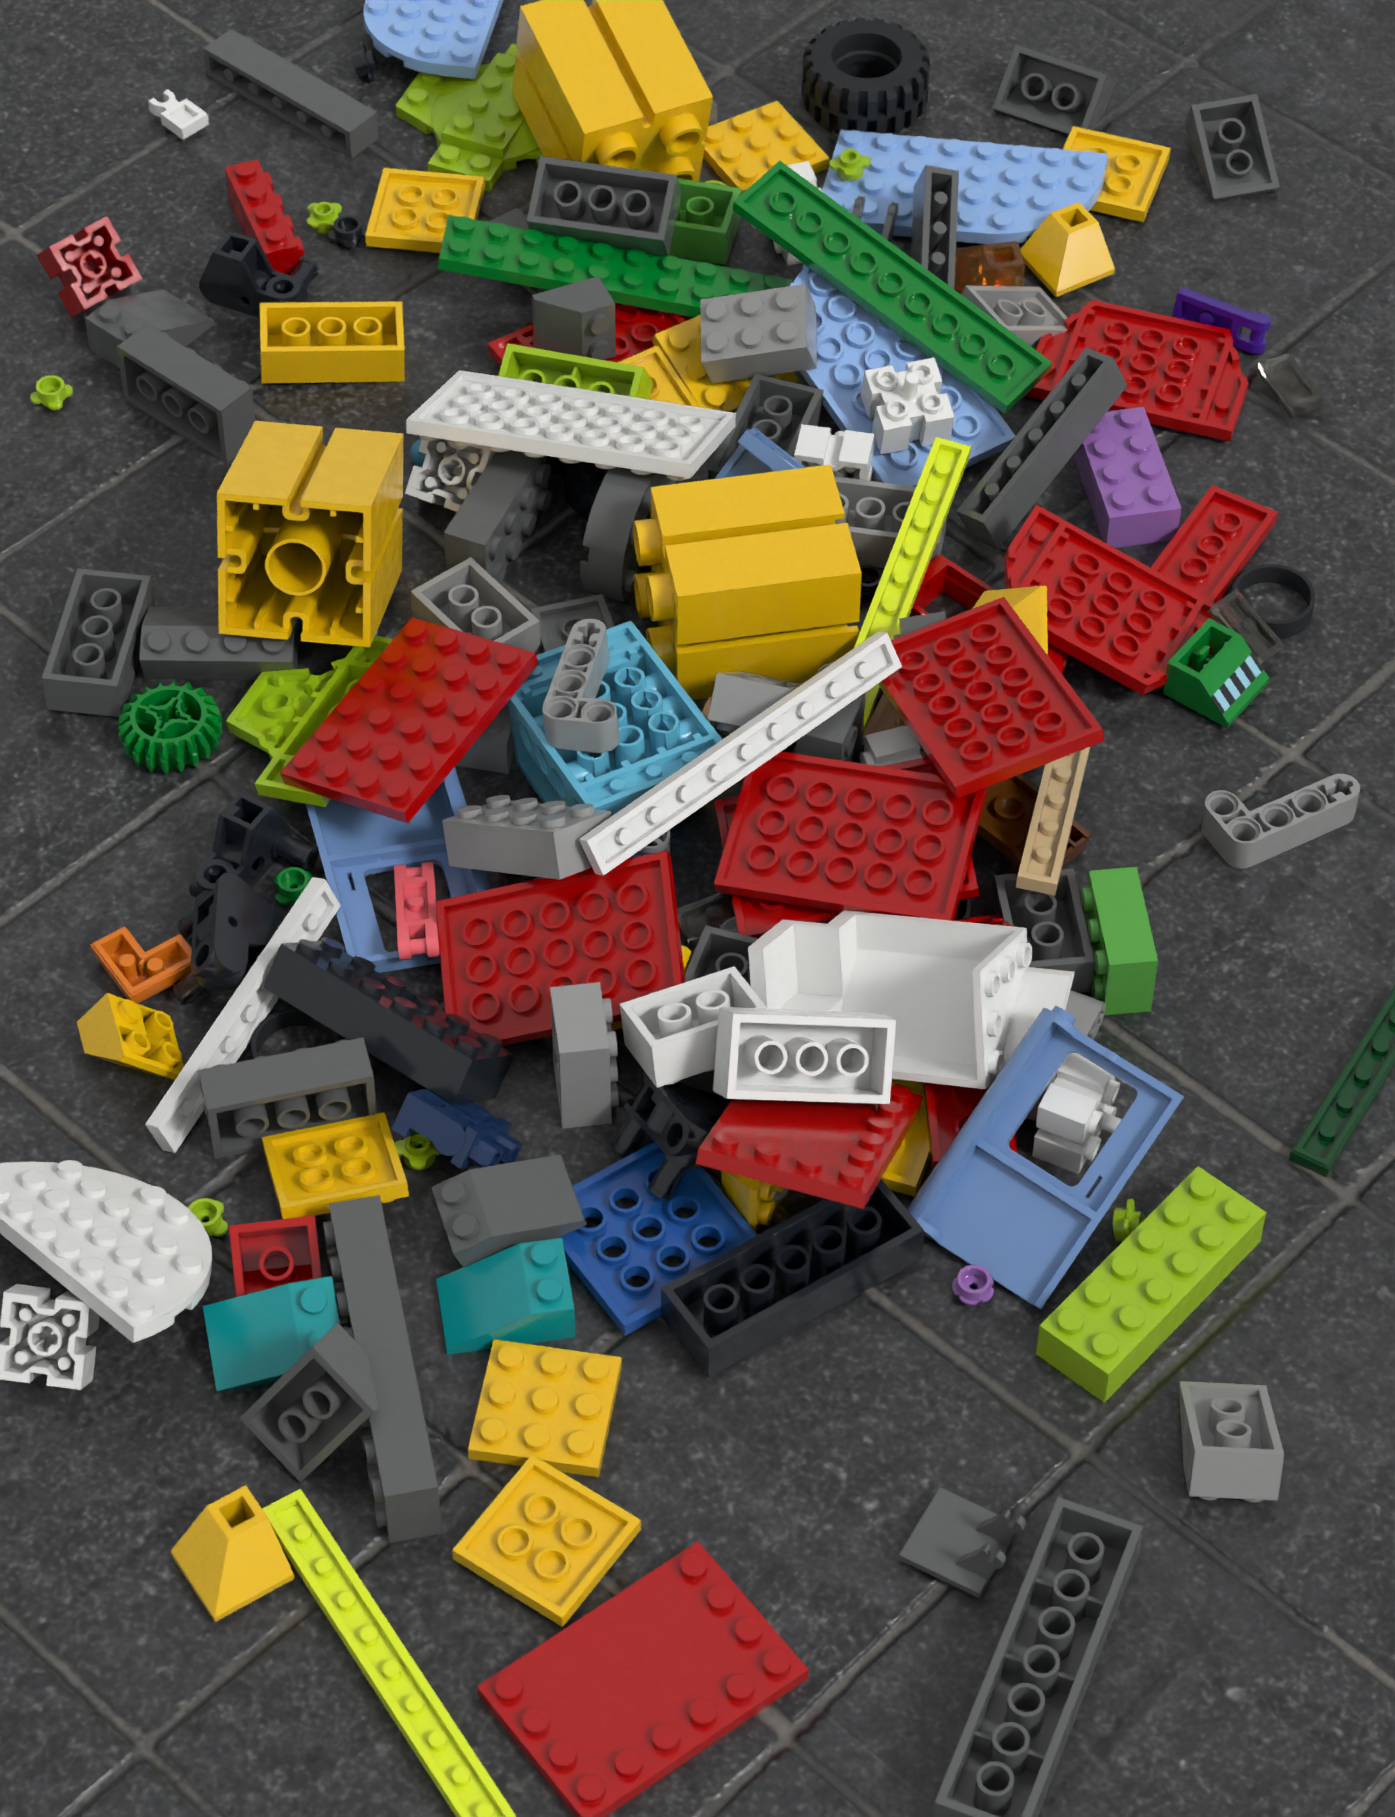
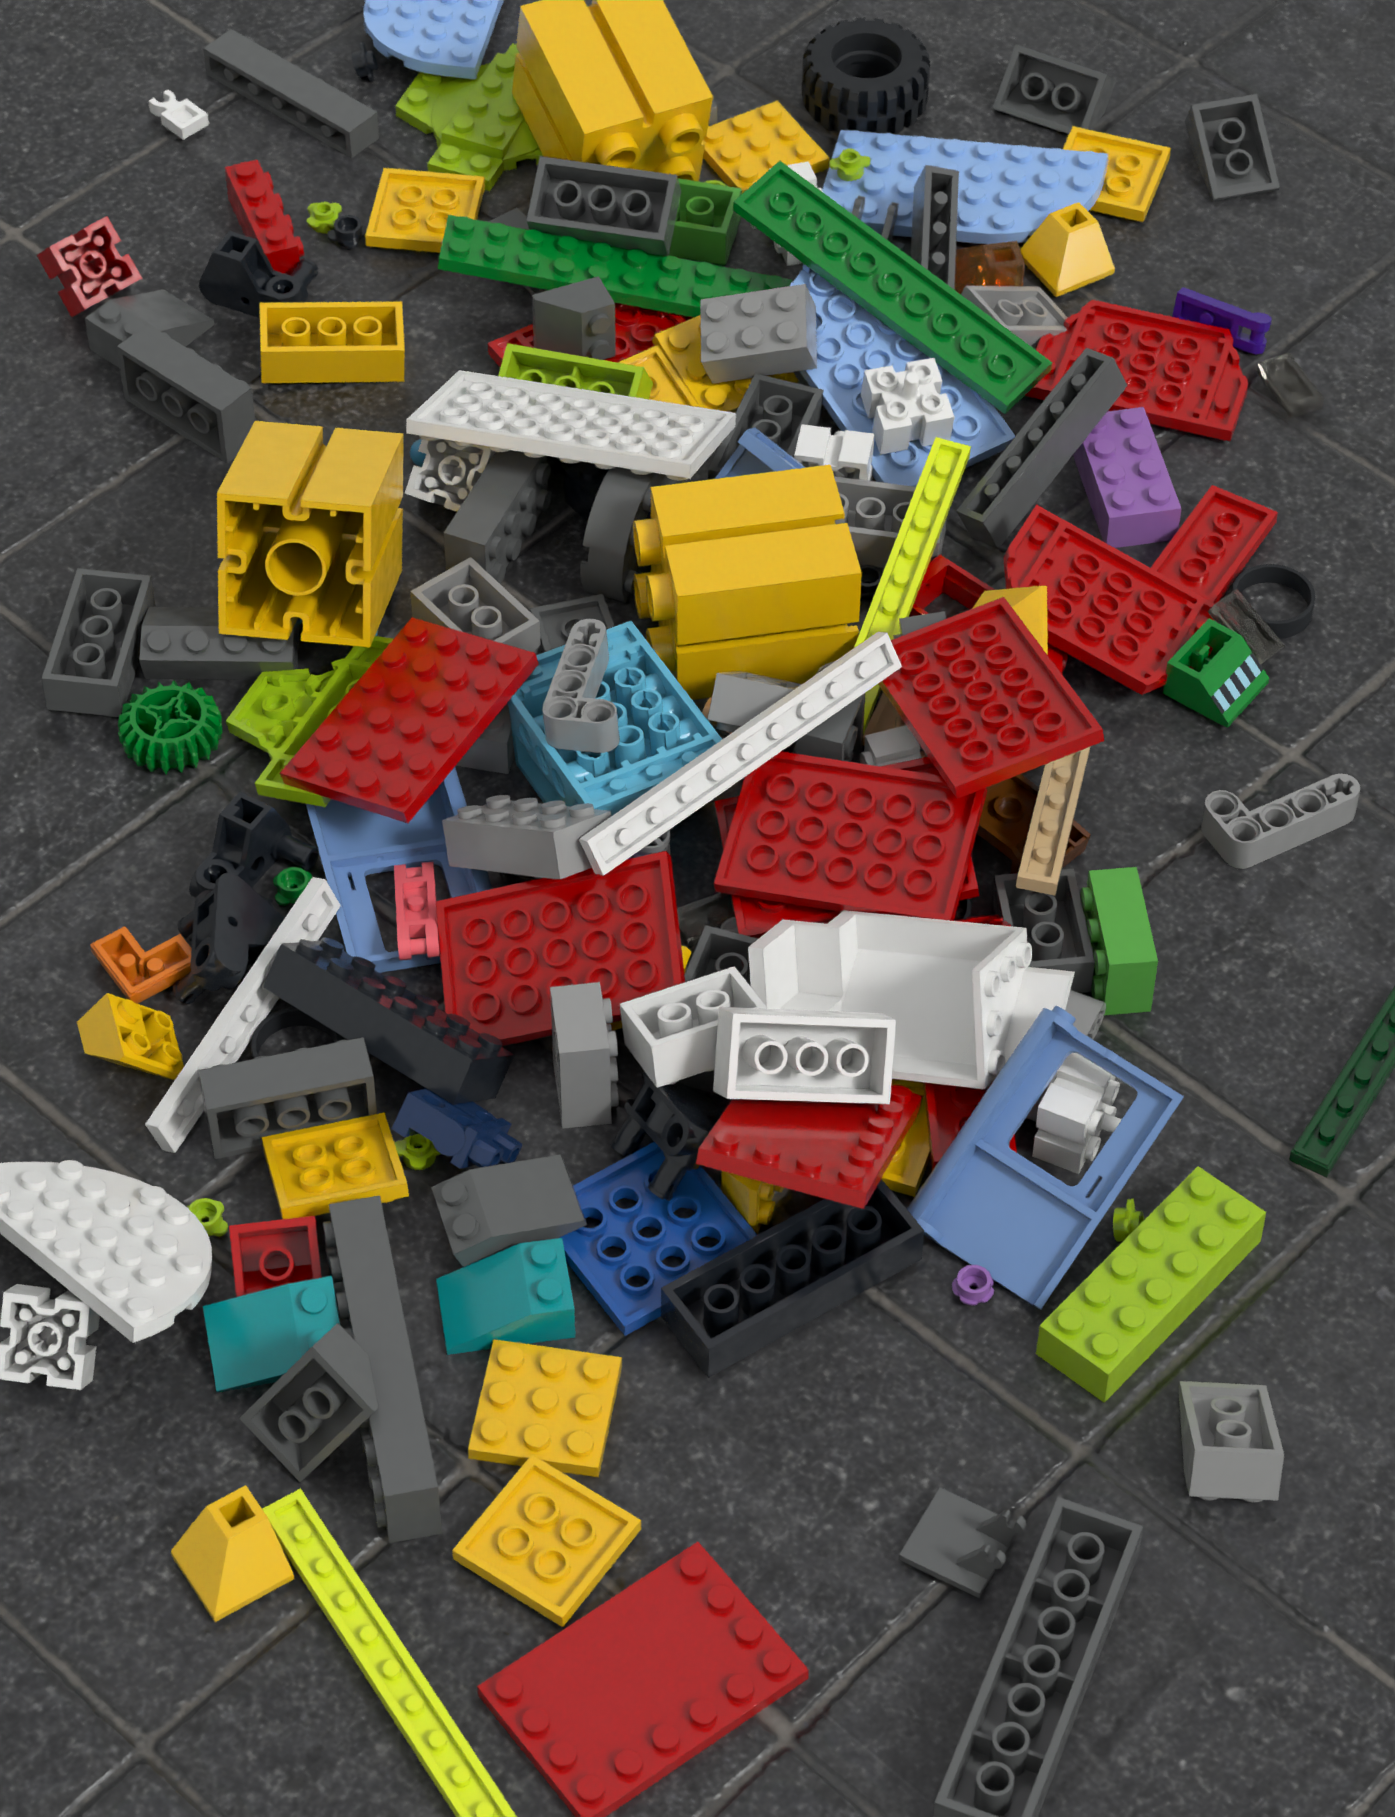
(51, 392): lime plate -> none

